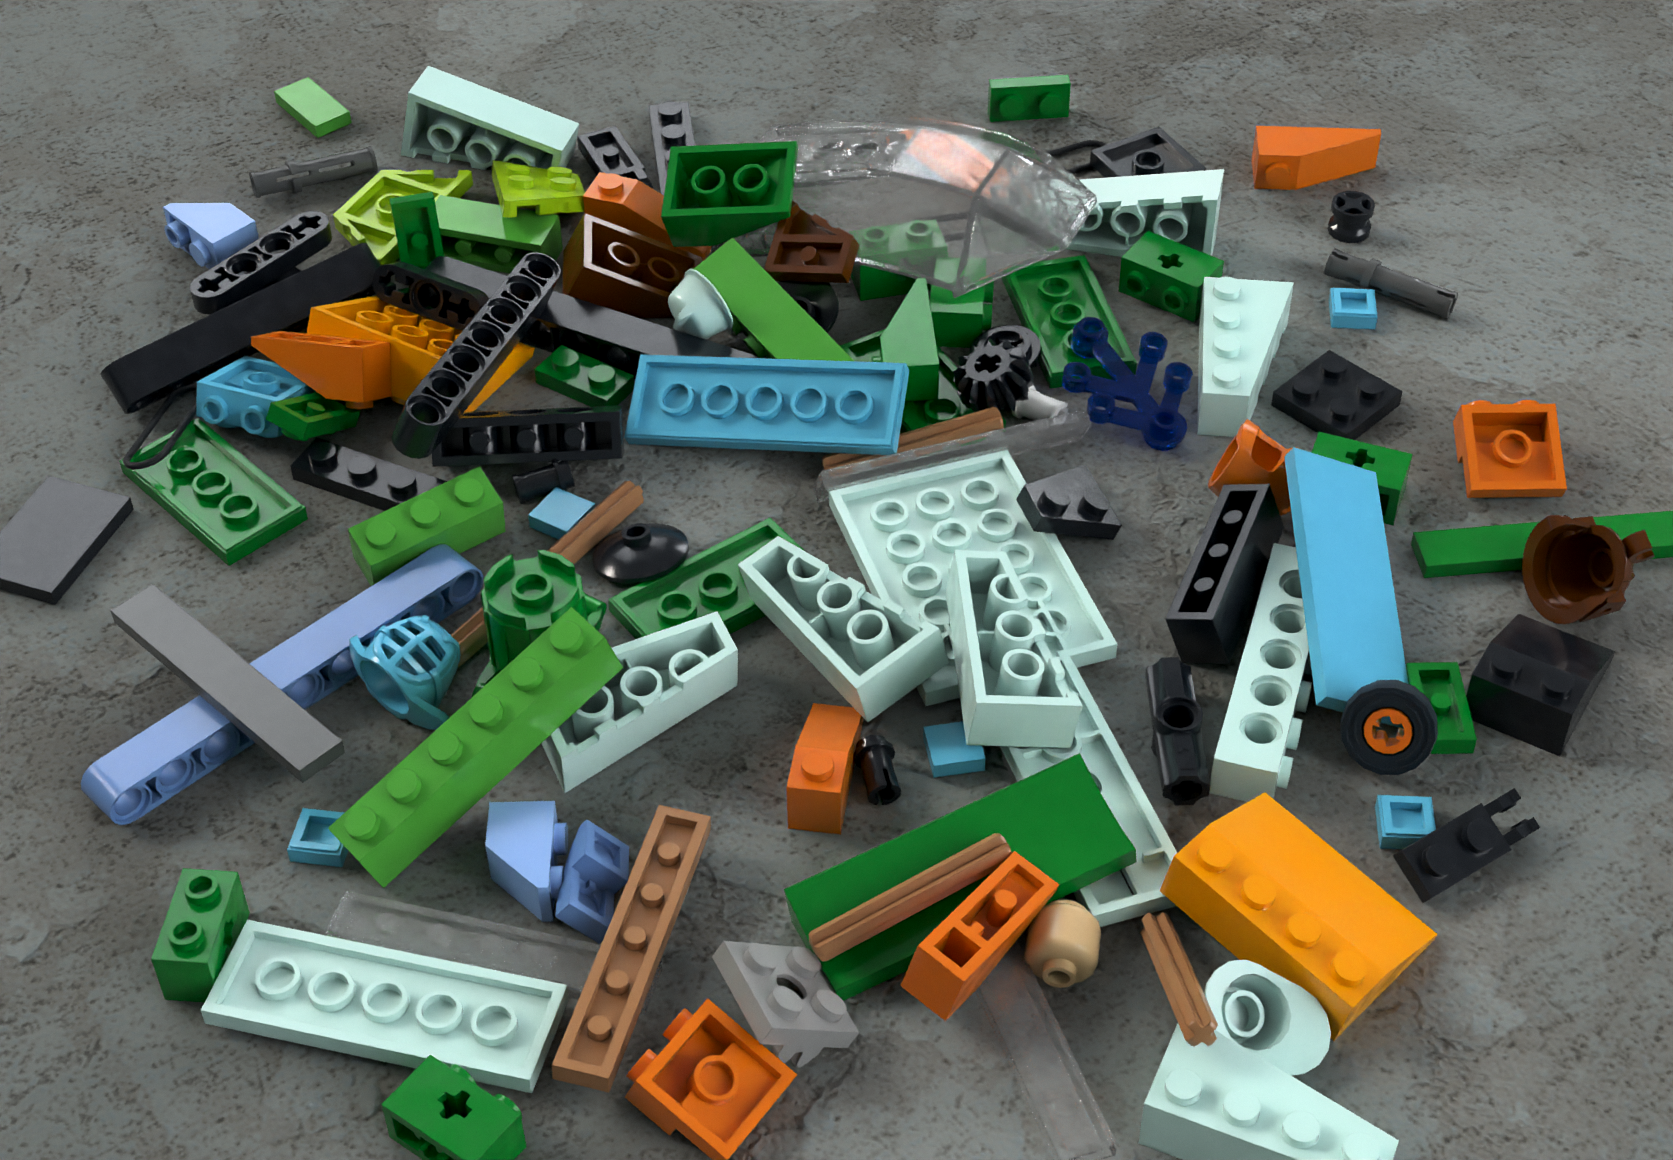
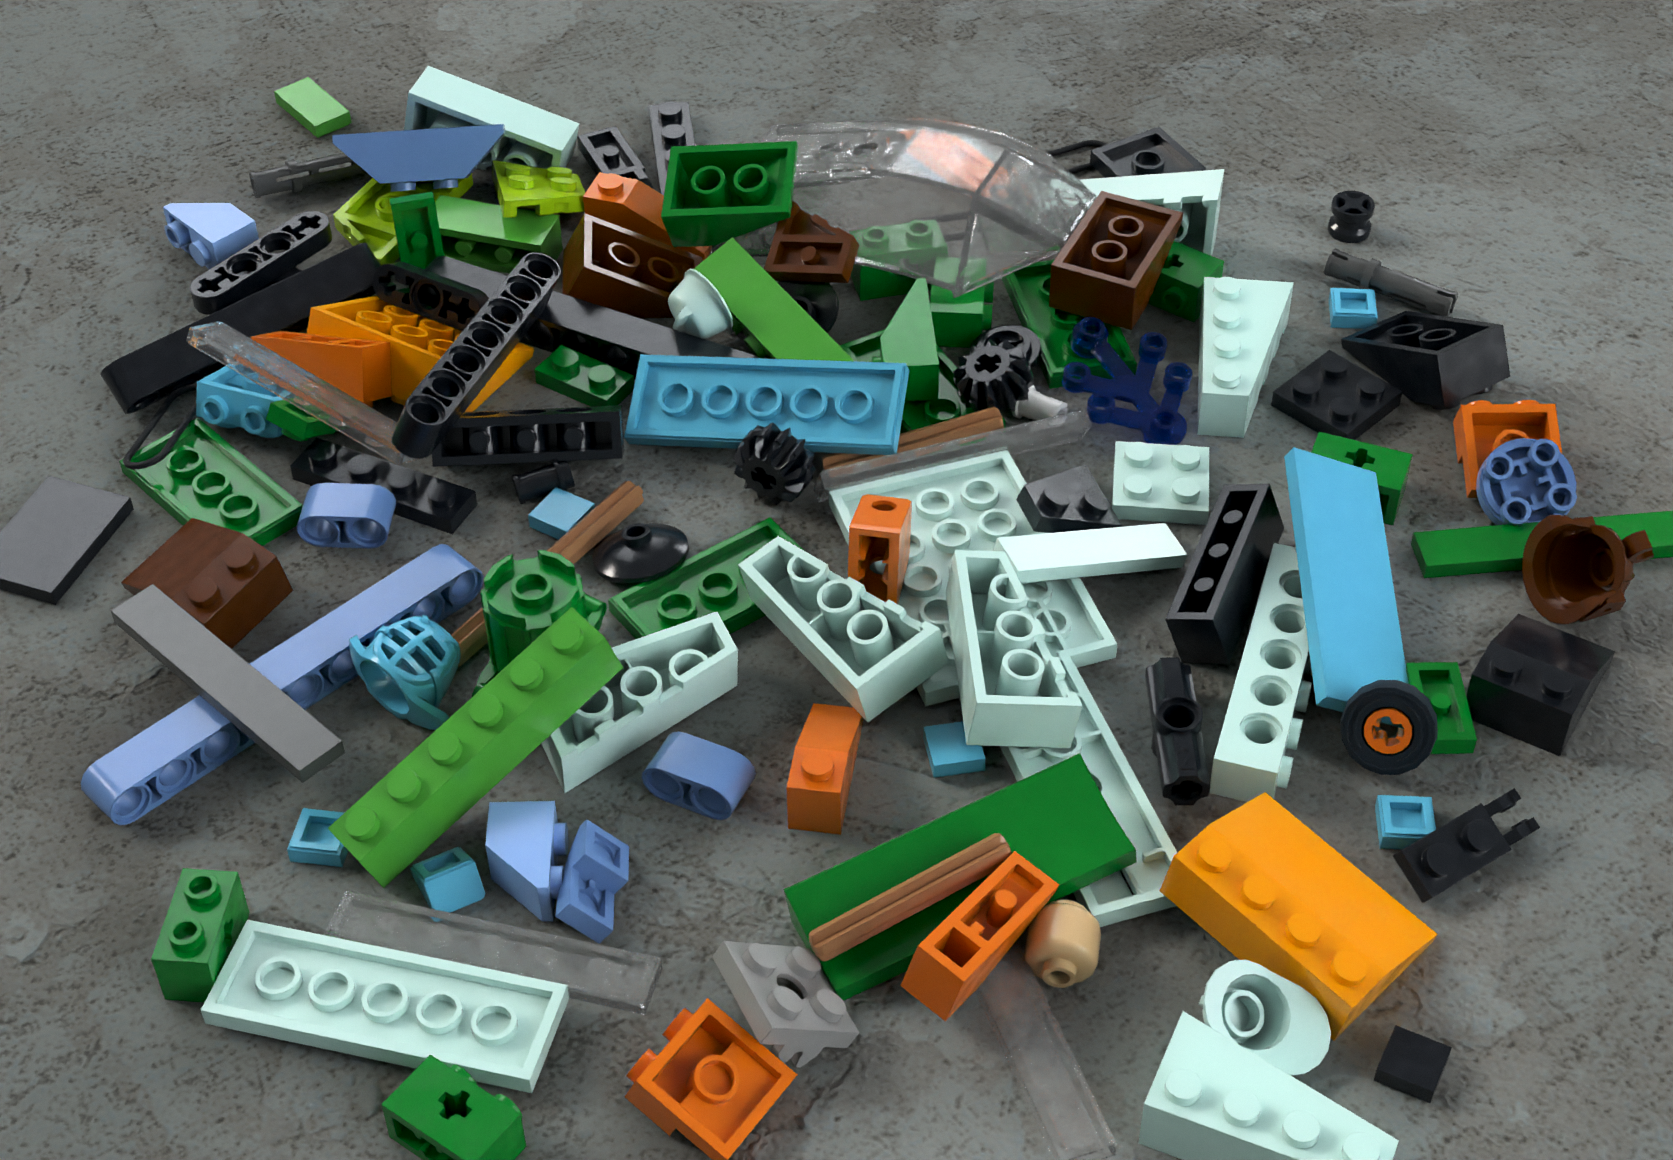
(215, 578): none -> reddish brown slope
(298, 387): none -> clear tile
(346, 515): none -> medium blue beam
(421, 154): none -> medium blue wedge
(449, 880): none -> medium azure slope
(453, 514): bright green brick -> none
(631, 950): medium nougat plate -> none
(698, 775): none -> medium blue beam
(774, 463): none -> black gear
(875, 758): black pin -> none
(880, 533): none -> orange torso
(1028, 98): green plate -> none
(1092, 552): none -> light aqua tile
(1113, 260): none -> reddish brown slope
(1161, 483): none -> light aqua plate
(1179, 980): medium nougat axle -> none
(1253, 460): orange piece -> none
(1310, 155): orange slope -> none
(1412, 1064): none -> black tile
(1433, 356): none -> black slope
(1525, 482): none -> medium blue tile

